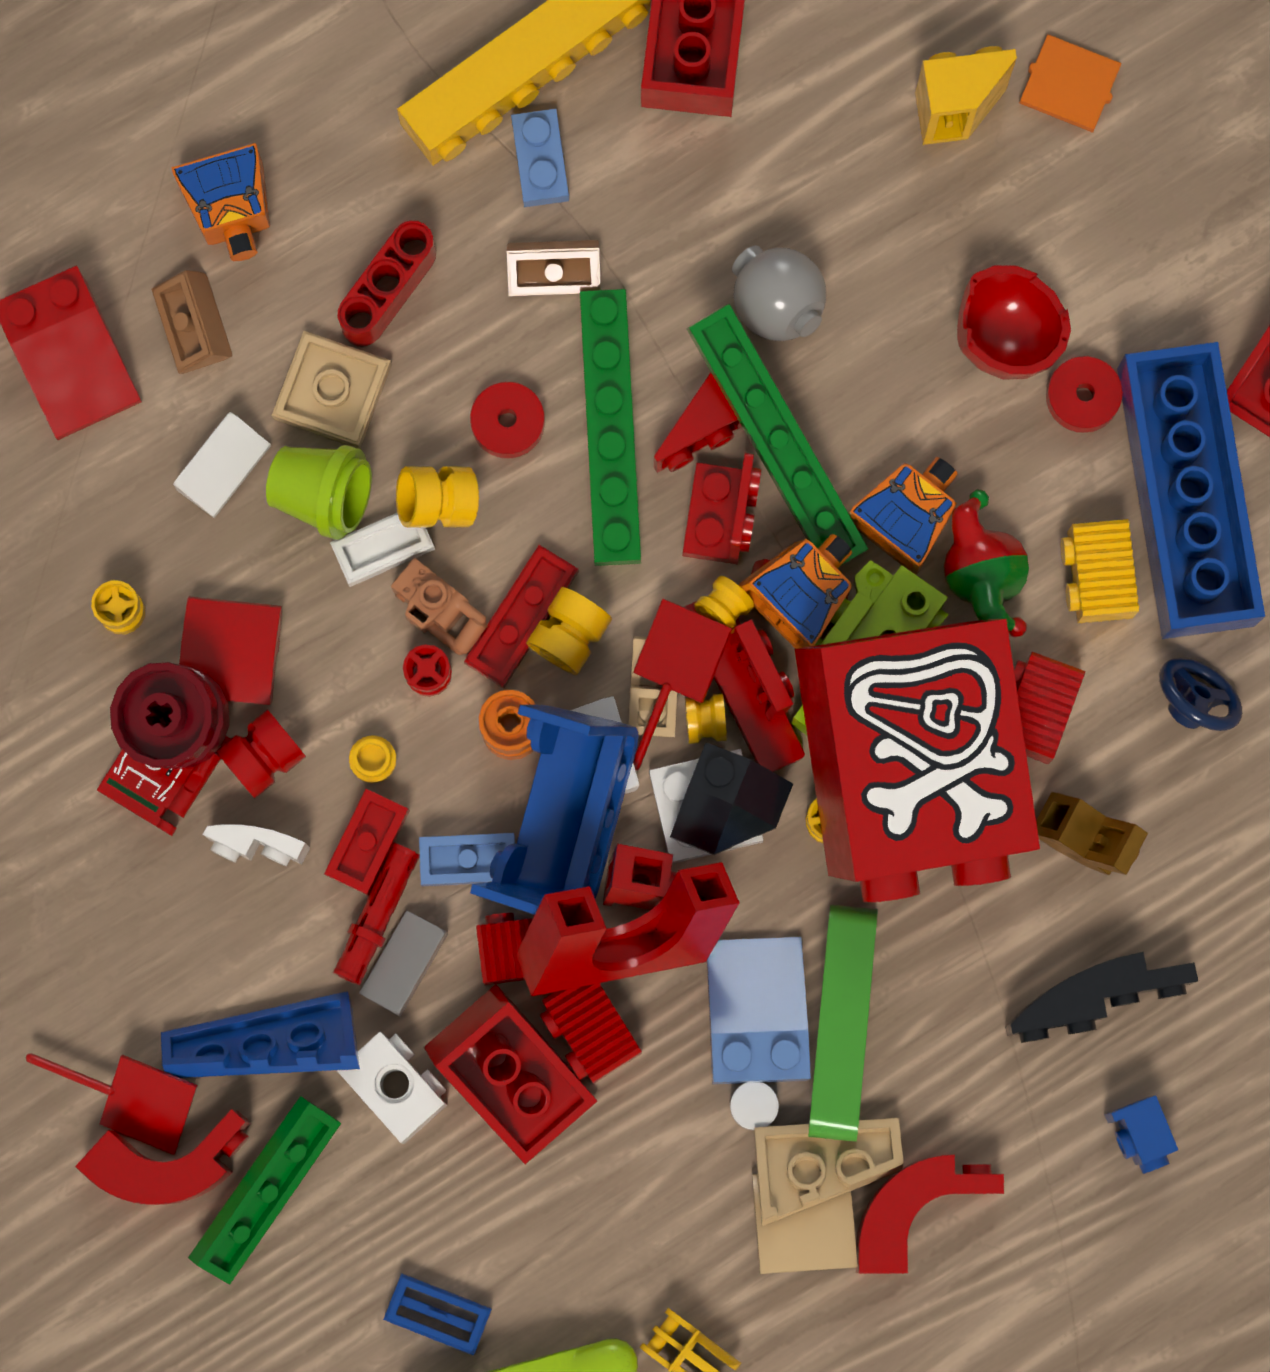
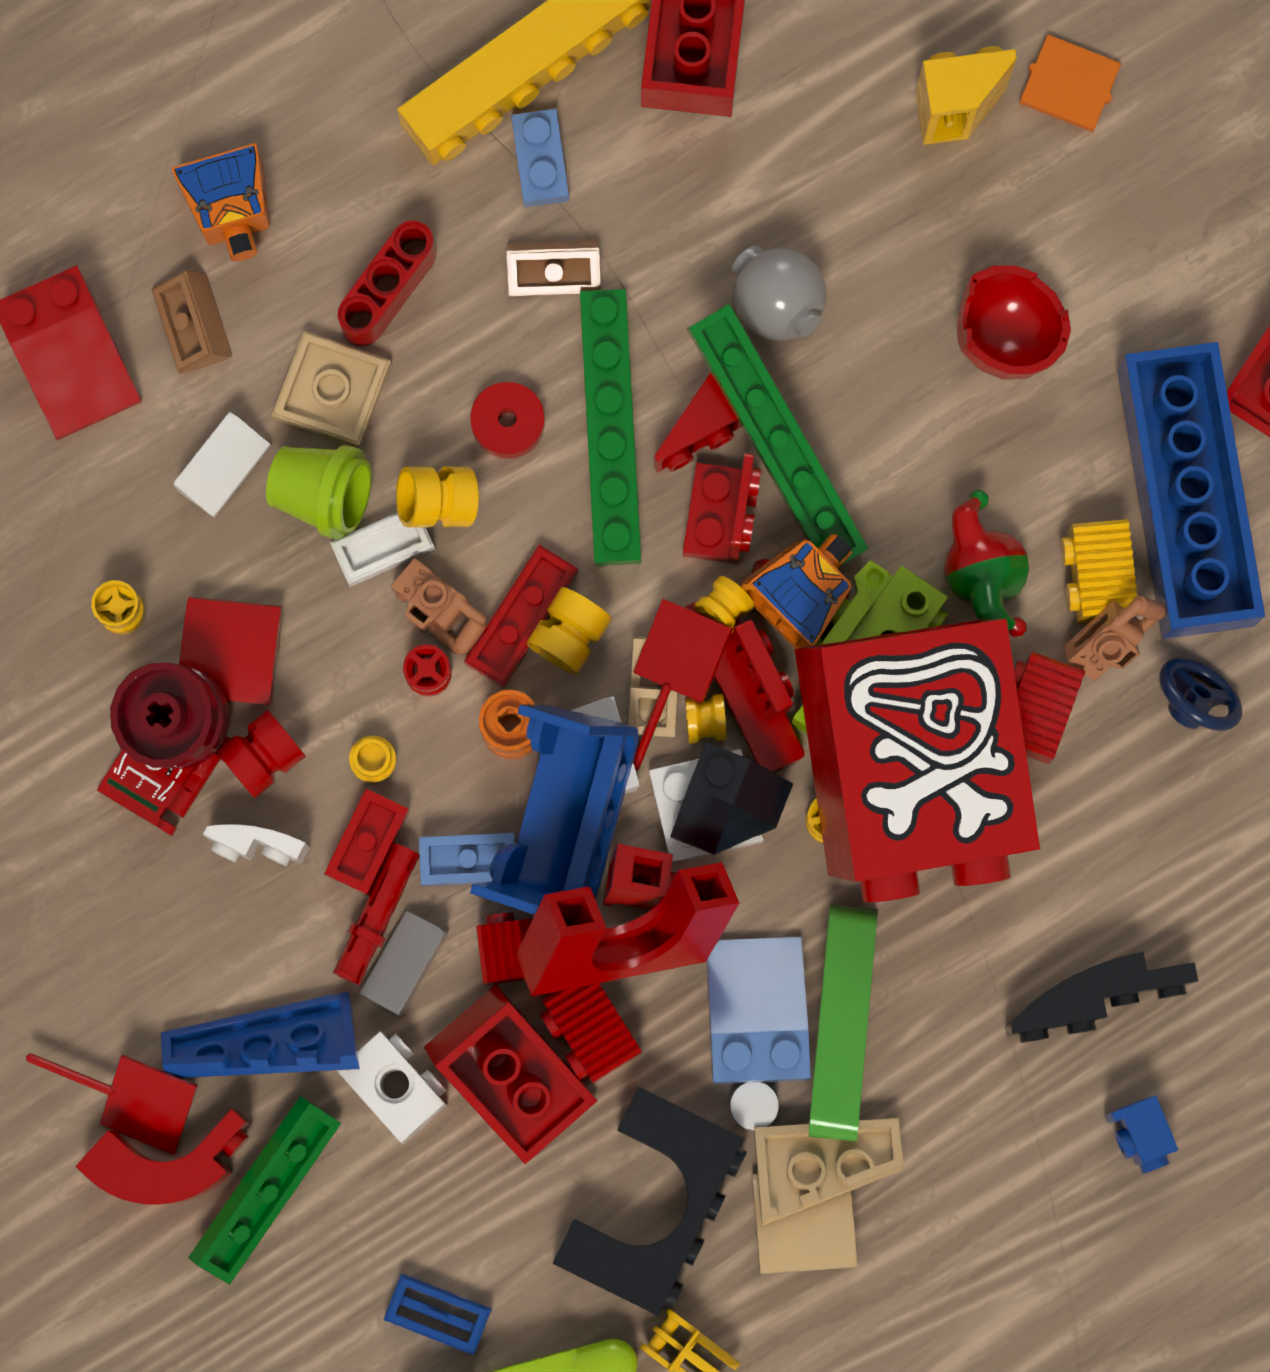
(649, 1271): none -> black arch
(889, 1214): red arch -> none
(907, 512): torso -> none
(1088, 835): pearl gold brick -> none
(1089, 374): red piece -> none
(1113, 636): none -> nougat piece

